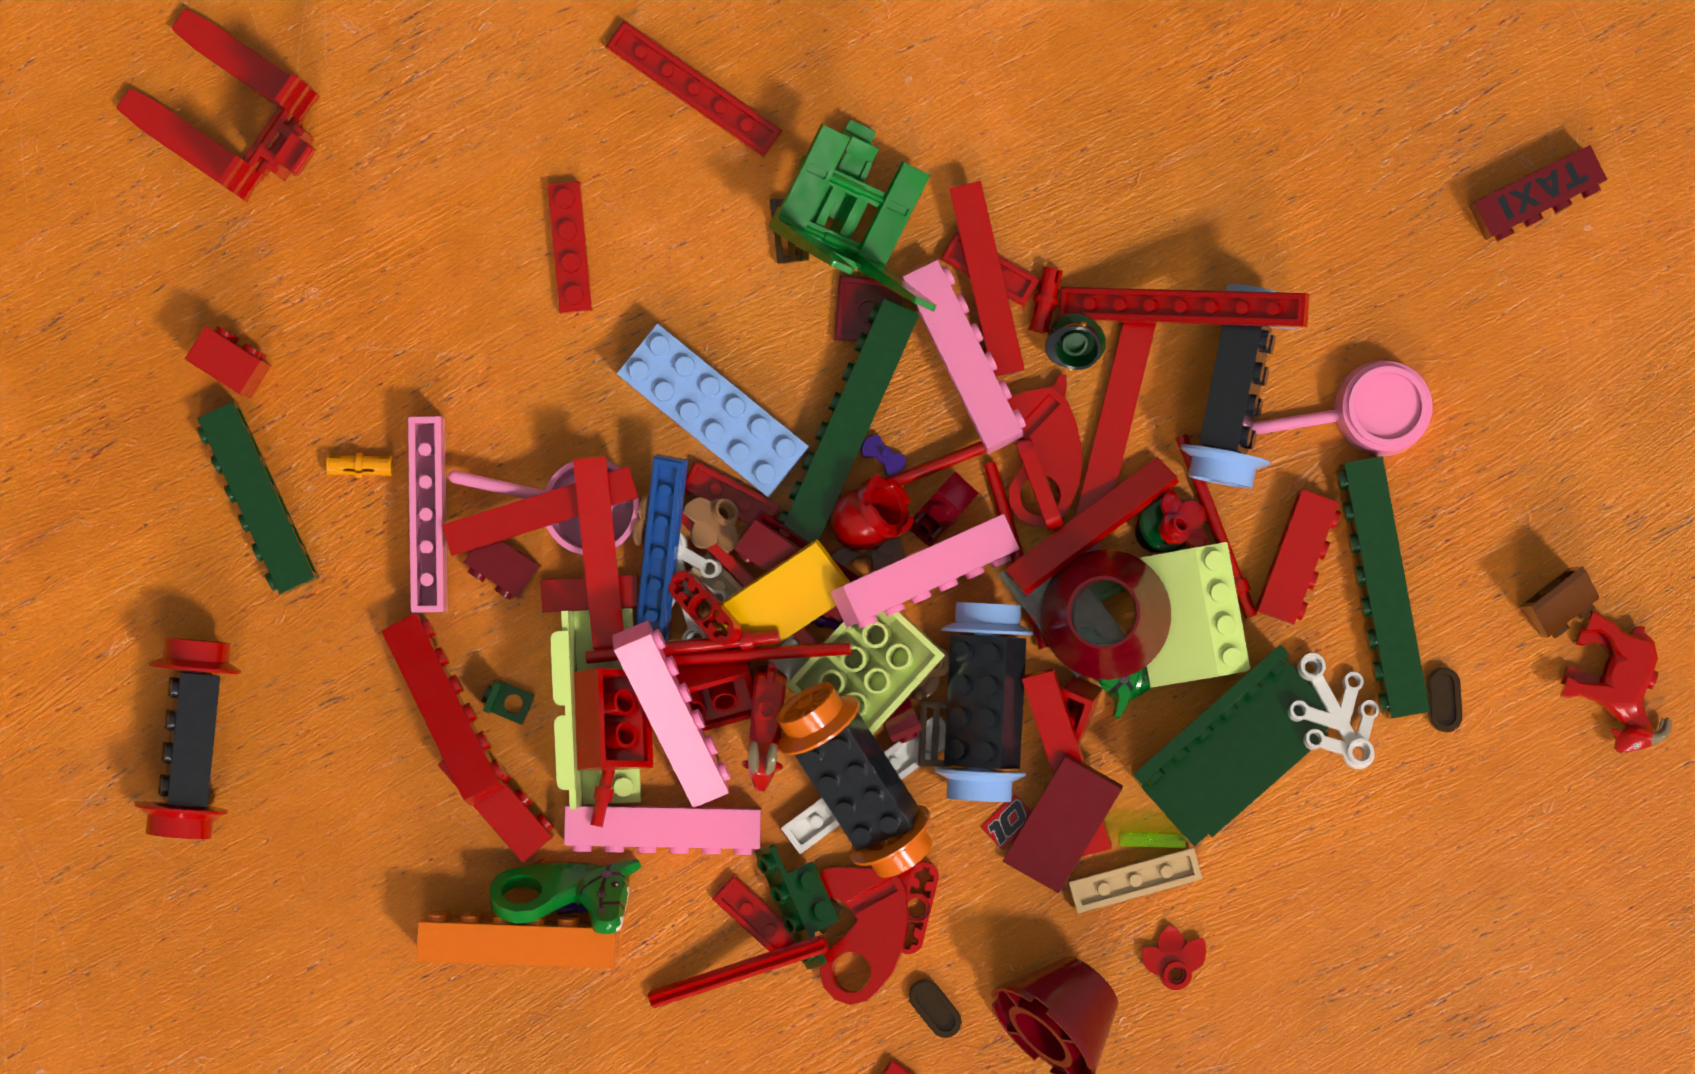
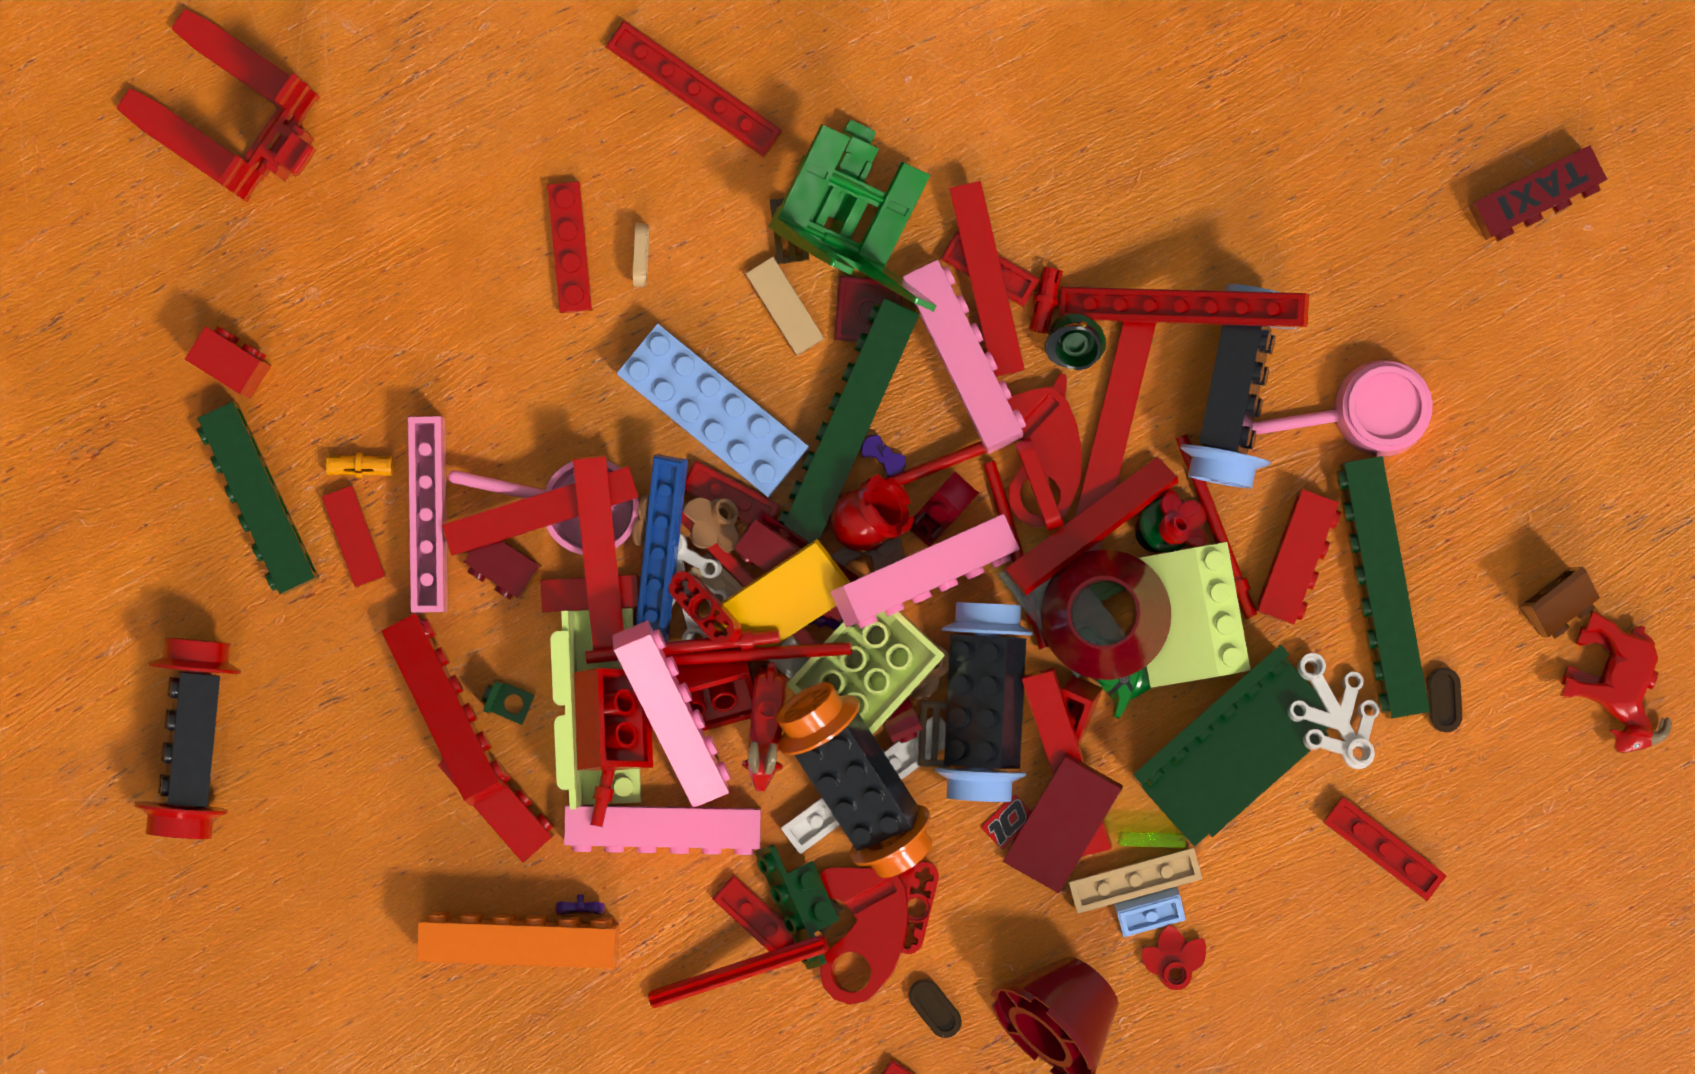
(354, 536): none -> red tile
(596, 887): green animal -> none
(641, 255): none -> tan tile
(785, 306): none -> tan tile
(1150, 911): none -> light blue slope
(1384, 848): none -> red plate

